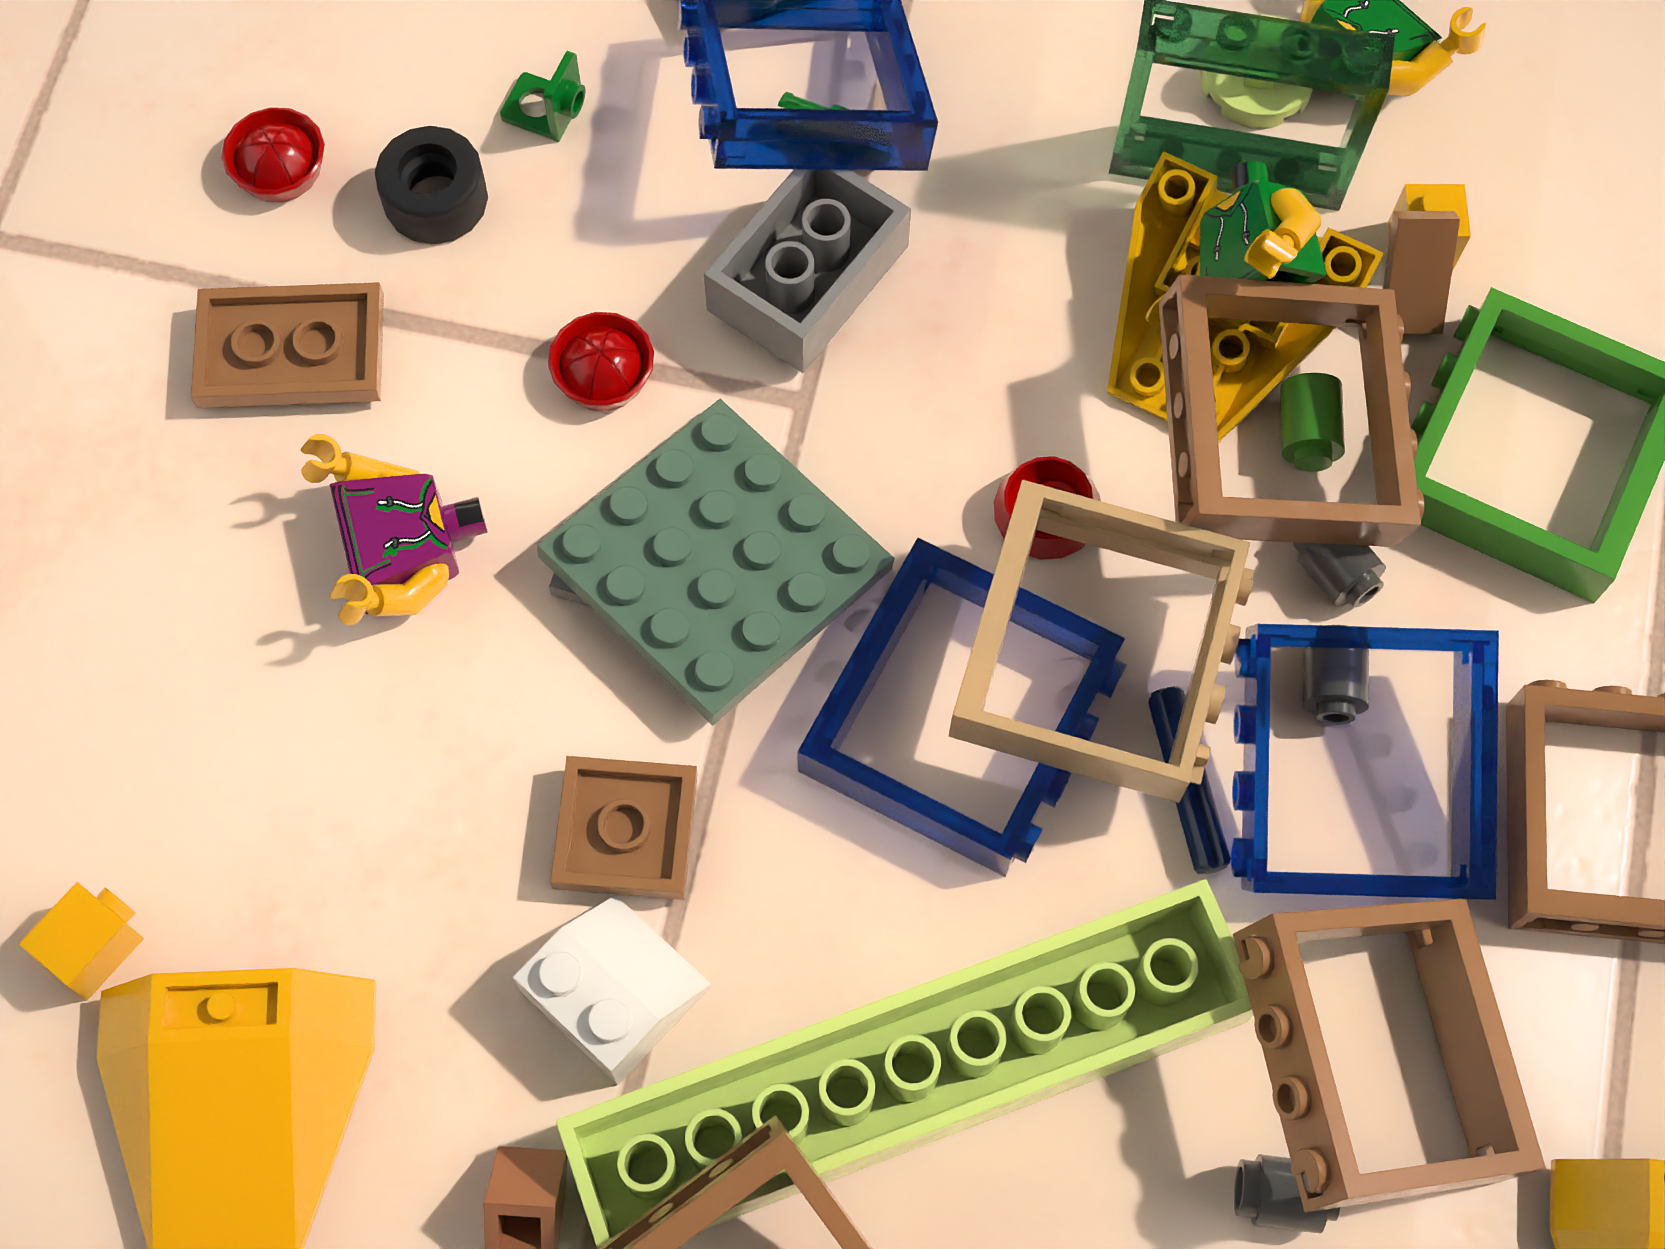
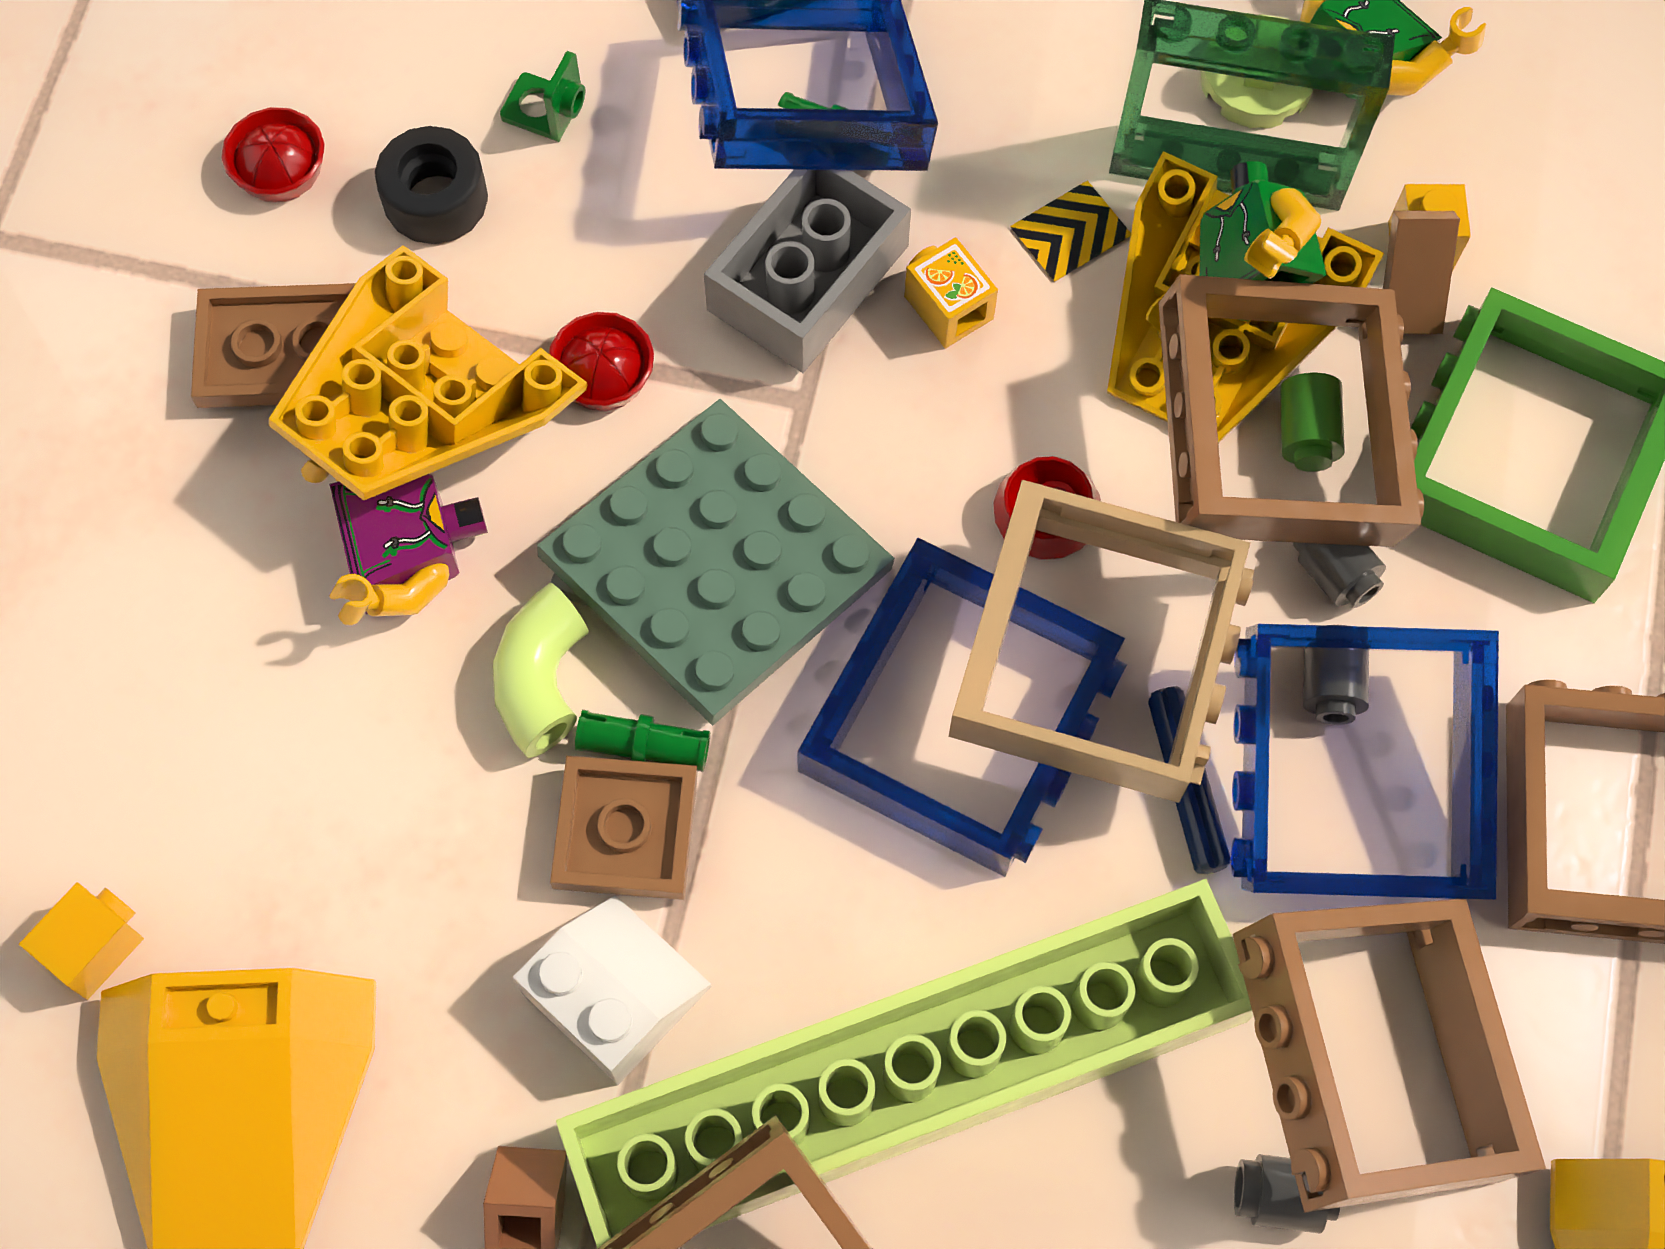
(411, 385): none -> yellow wedge
(527, 668): none -> yellowish green cylinder
(642, 739): none -> green pin
(950, 291): none -> yellow brick
(1071, 231): none -> sticker

